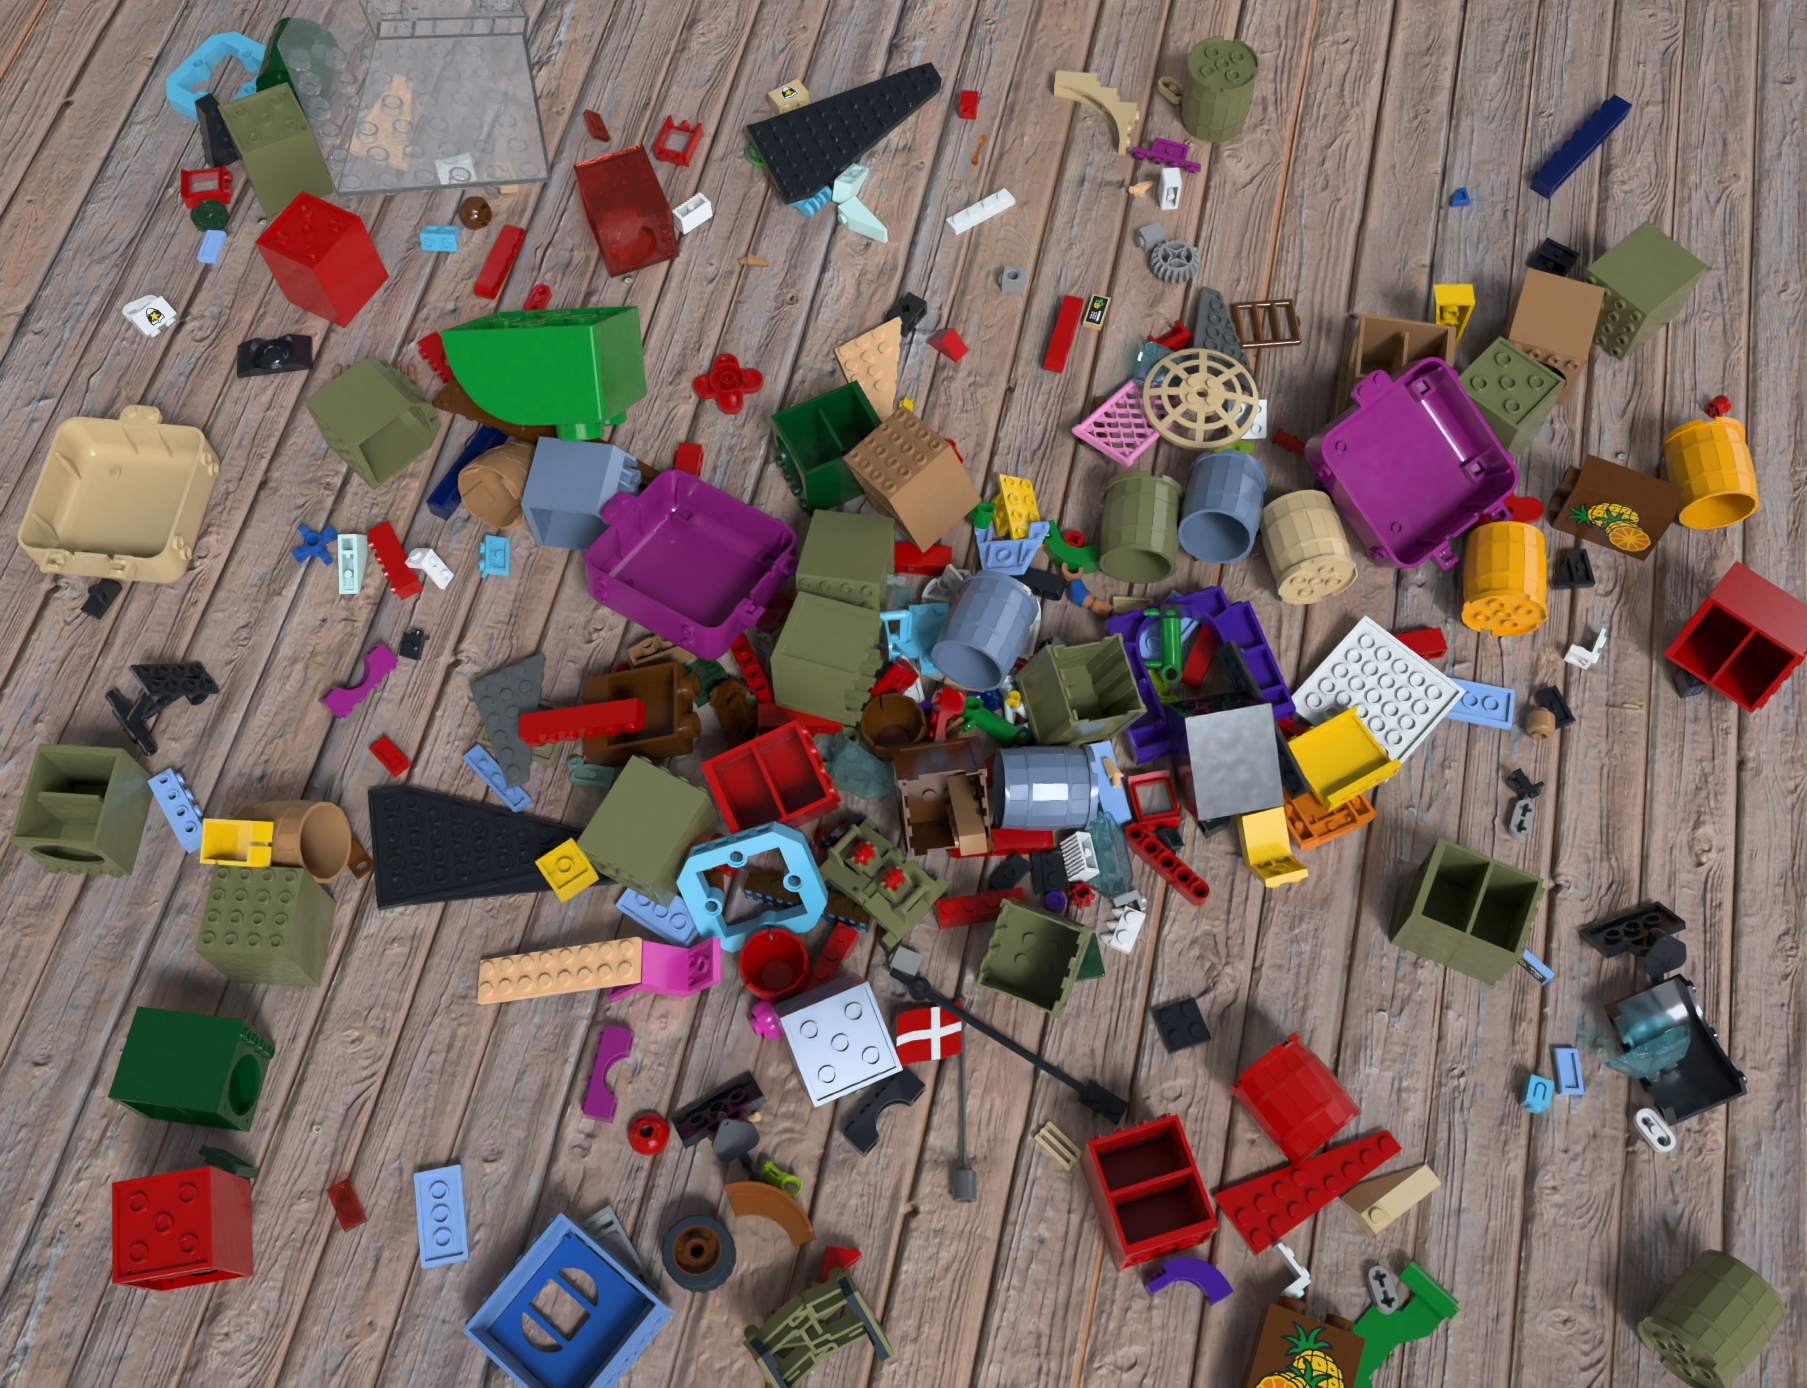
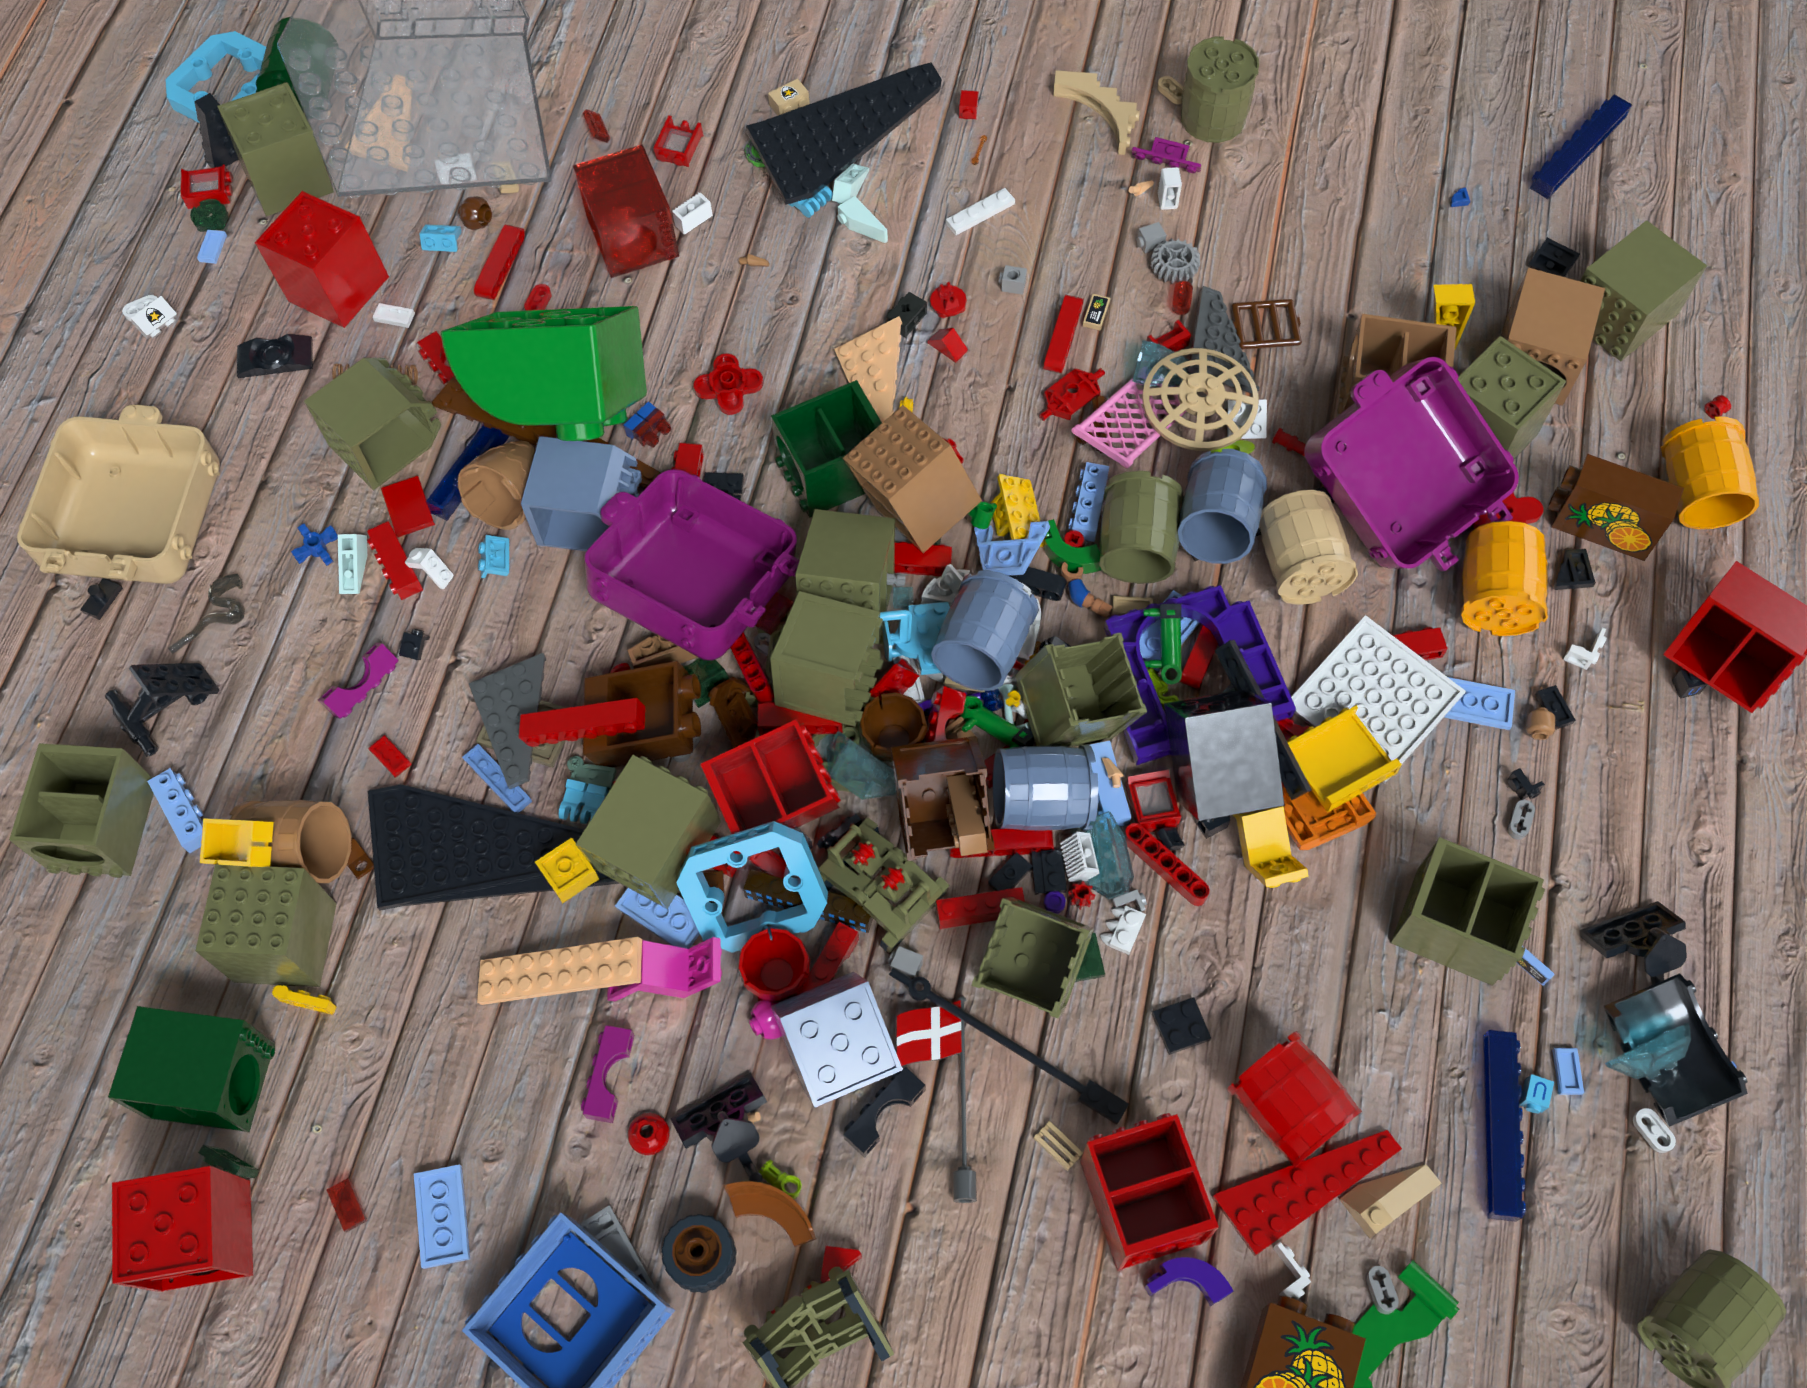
(233, 616): none -> clear smoke animal
(304, 1000): none -> yellow hinge
(393, 315): none -> white plate
(407, 506): none -> red tile
(578, 795): none -> medium azure legs
(647, 425): none -> clear red hips
(727, 482): none -> black plate
(769, 863): none -> red tile
(949, 307): none -> red plate
(1062, 402): none -> red plate
(1090, 500): none -> light blue brick
(1182, 299): none -> clear red plate
(1503, 1126): none -> clear blue brick

